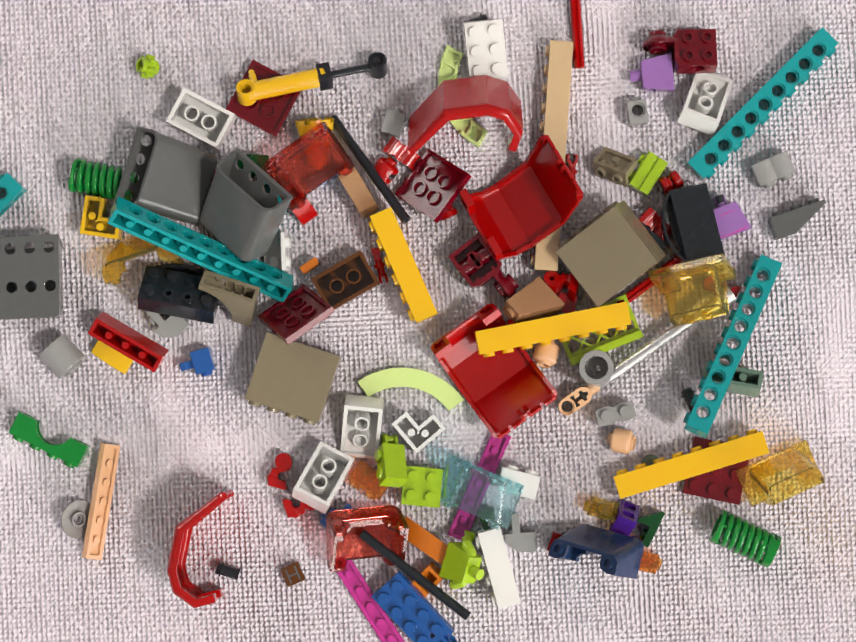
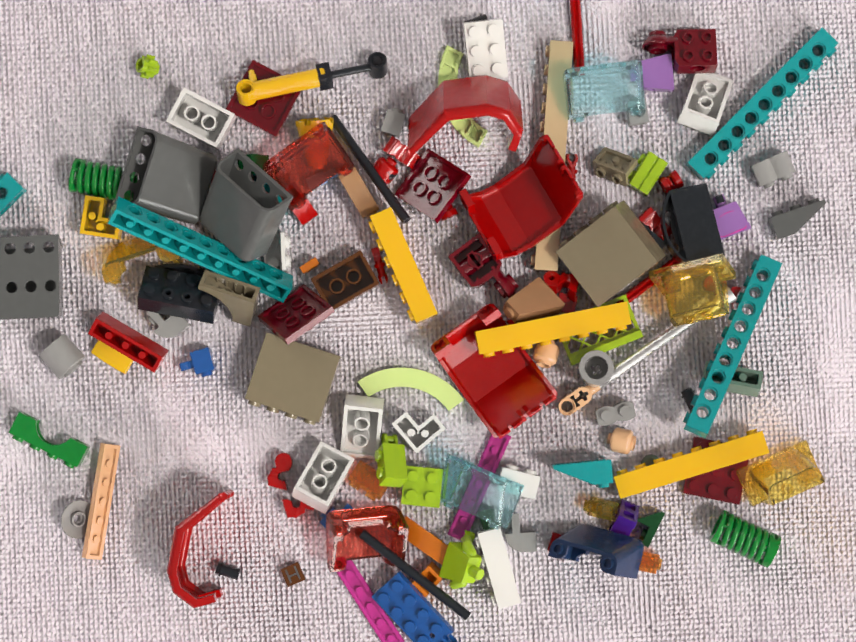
(591, 471): none -> teal slope
(604, 90): none -> clear light blue windscreen

